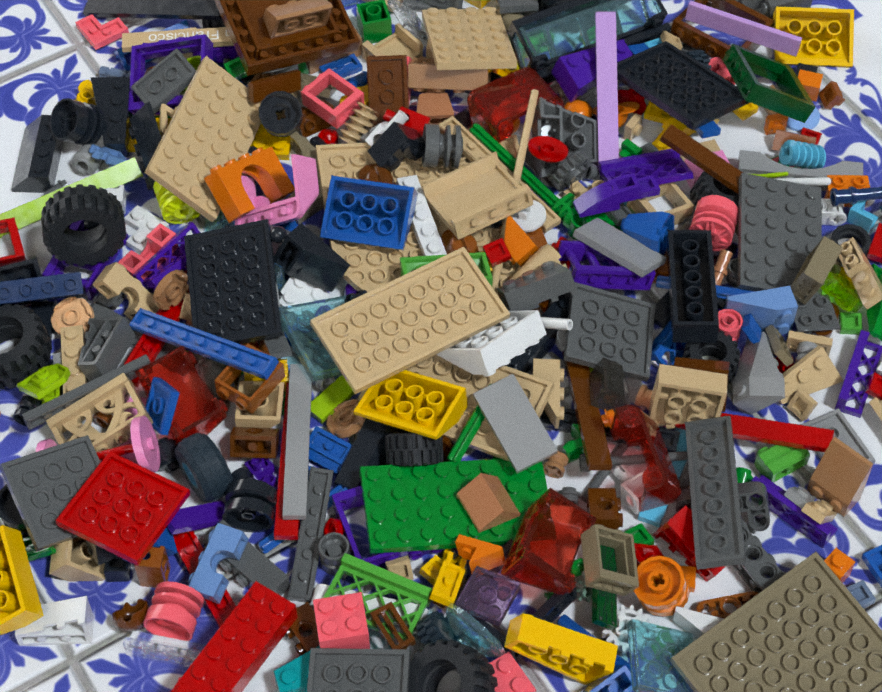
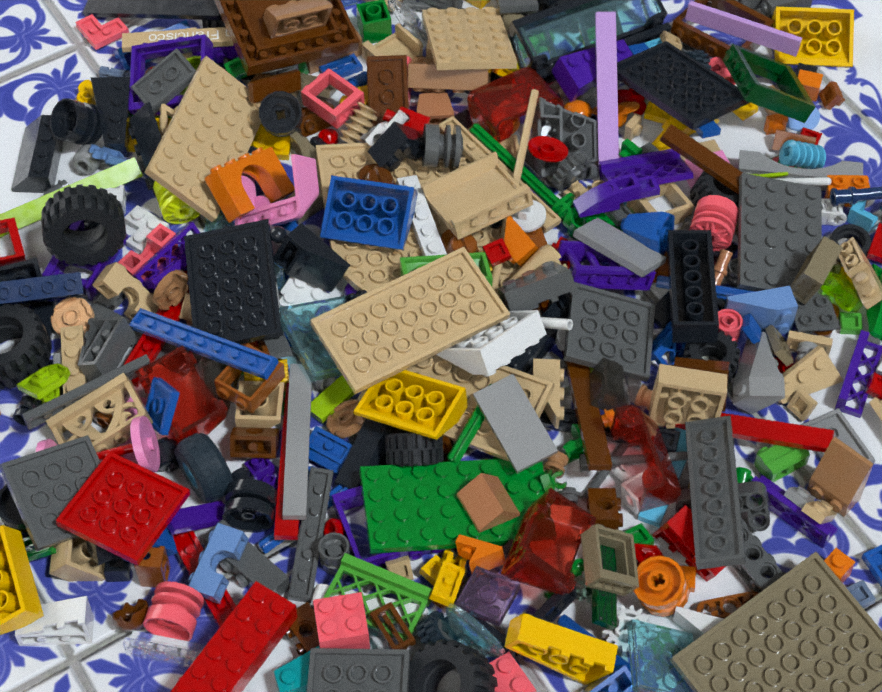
(549, 480): none -> green tile

